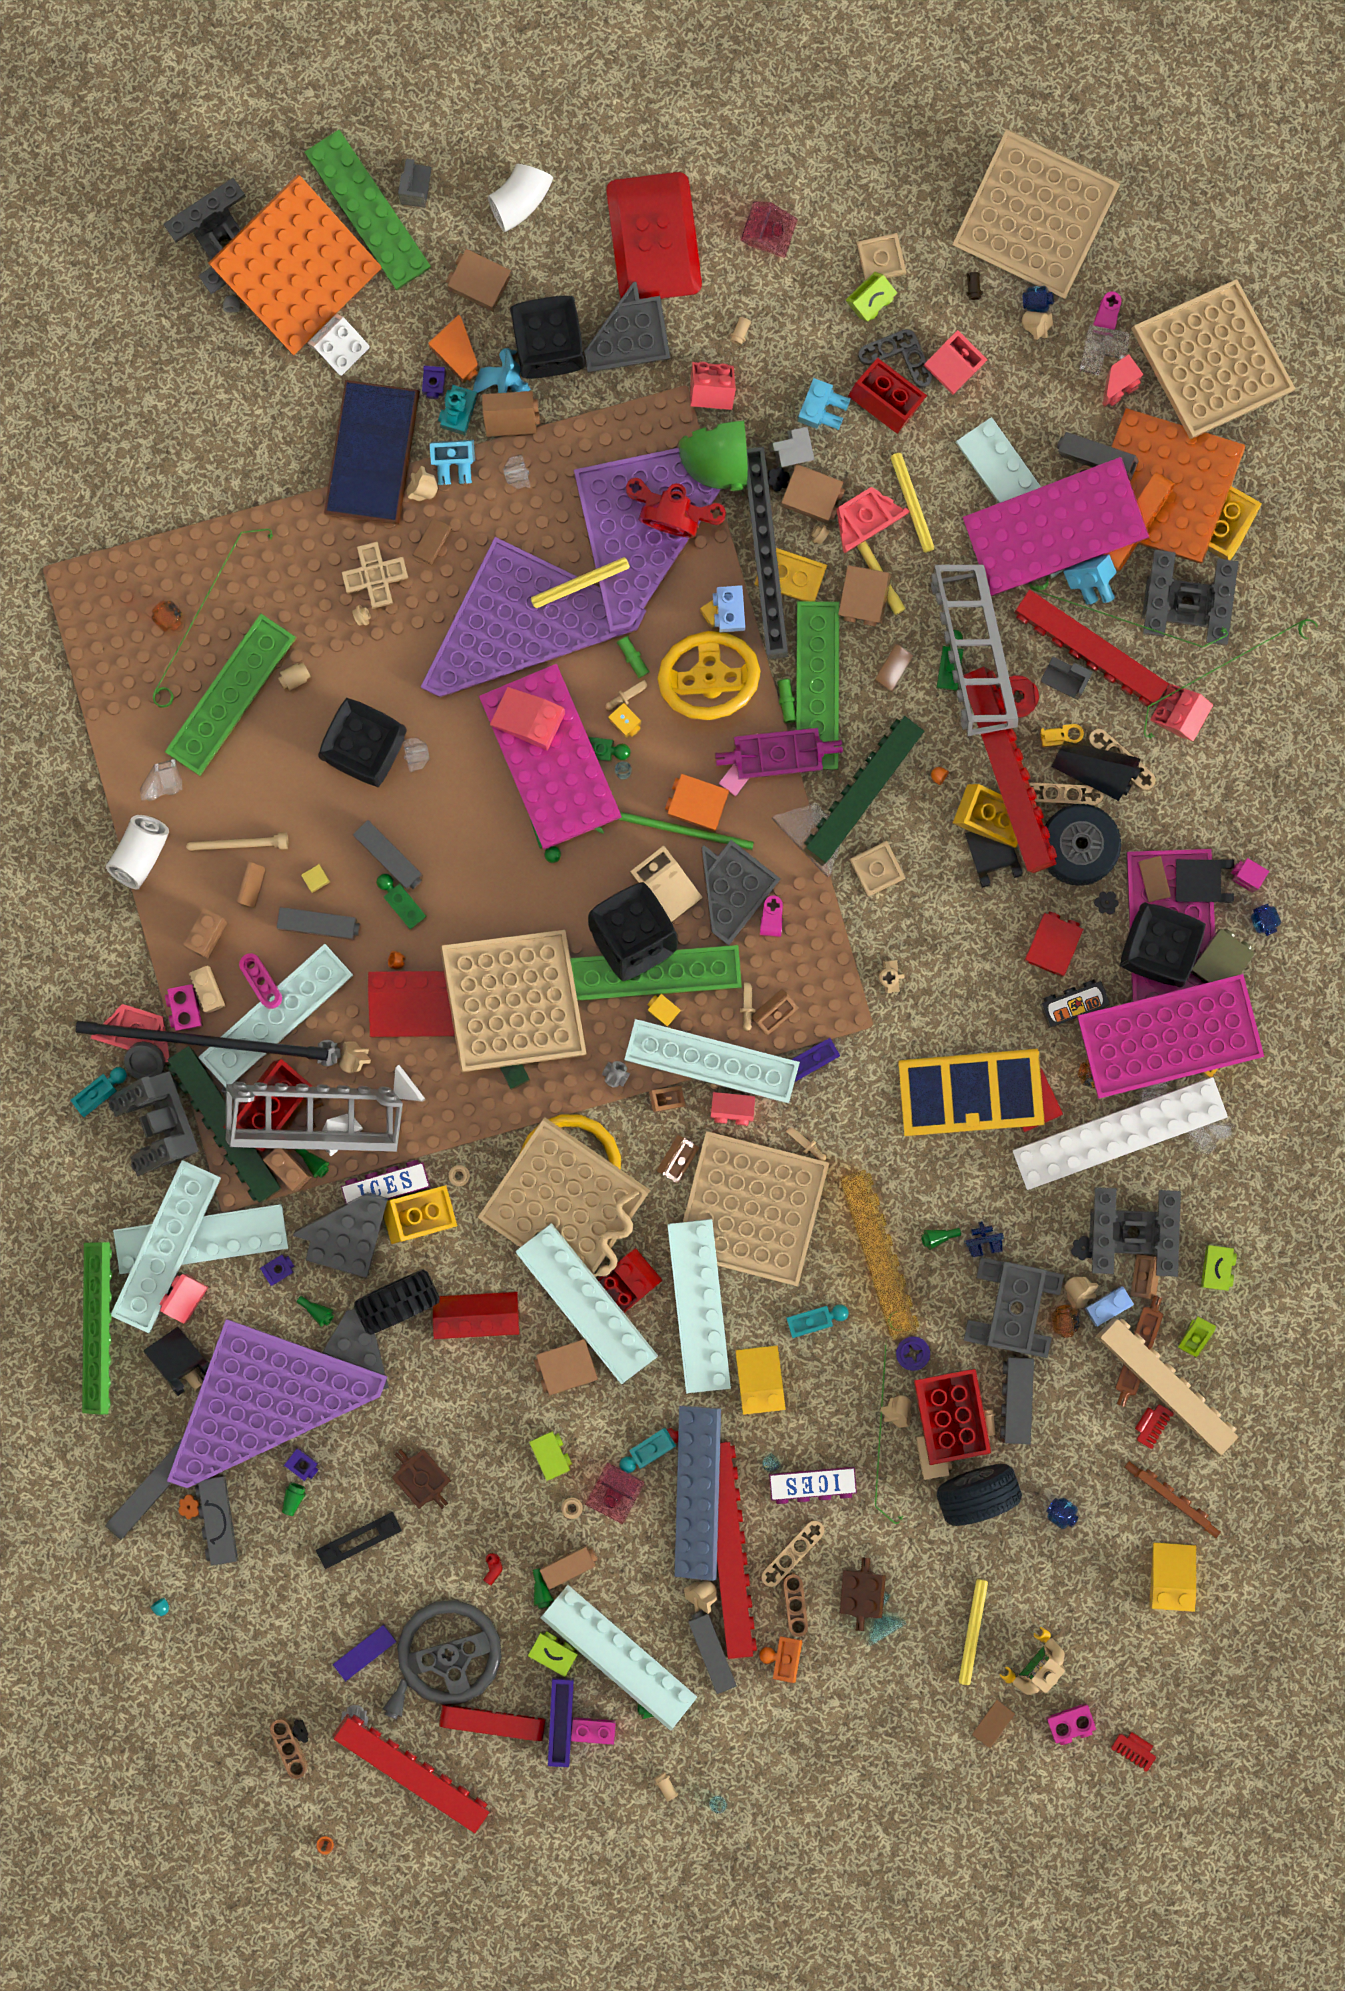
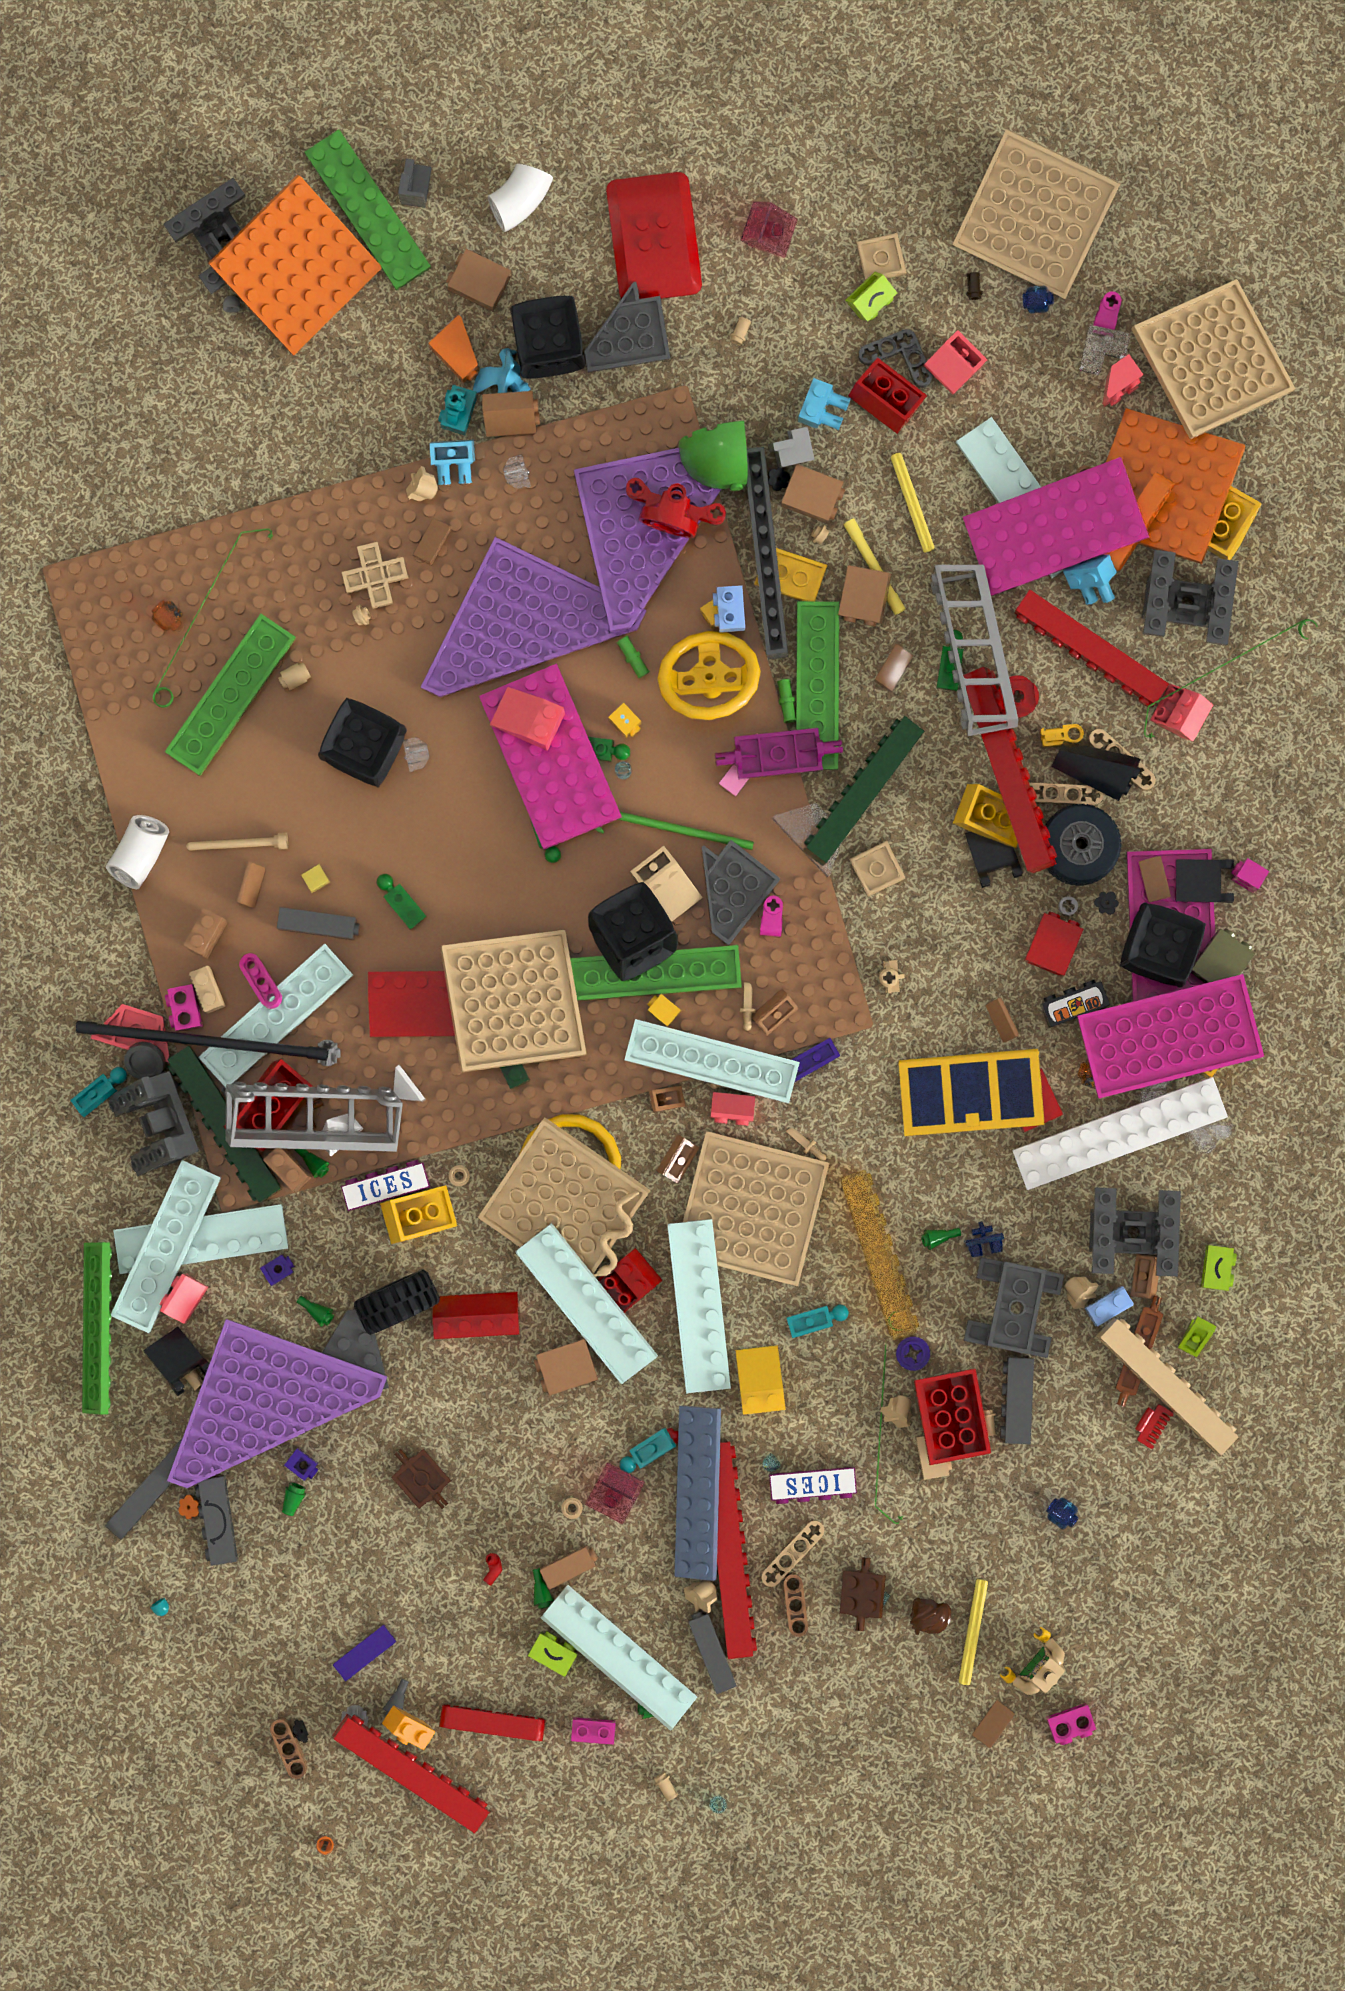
(161, 780): clear slope -> none
(331, 1554): black container -> none
(339, 344): white bracket -> none
(346, 1235): dark grey wing -> none
(353, 1057): tan piece -> none
(372, 452): clear blue door -> none
(388, 855): dark grey brick -> none
(395, 960): orange hinge -> none
(408, 1728): none -> light orange brick
(436, 390): dark purple brick -> none
(459, 1690): dark grey piece -> none
(550, 1455): lime brick -> none
(560, 1722): dark purple brick -> none
(580, 582): light yellow axle -> none
(615, 1074): light grey gear -> none
(623, 697): tan piece -> none
(697, 802): orange brick -> none
(712, 385): coral slope -> none
(786, 1658): orange plate -> none
(866, 517): coral wing -> none
(883, 1627): clear light blue slope -> none
(929, 1616): none -> reddish brown hair
(939, 775): orange hinge -> none
(979, 1494): black wheel -> none
(1002, 1020): none -> medium nougat slope
(1037, 323): tan piece -> none
(1046, 584): bright green piece -> none
(1063, 910): none -> light grey bush
(1065, 1320): clear orange head -> none
(1066, 678): dark grey panel -> none
(1077, 1251): black plant -> none
(1093, 453): dark grey brick -> none
(1136, 1745): red piece -> none
(1173, 1577): yellow slope -> none
(1181, 1502): dark orange plate -> none
(1265, 919): clear blue head -> none

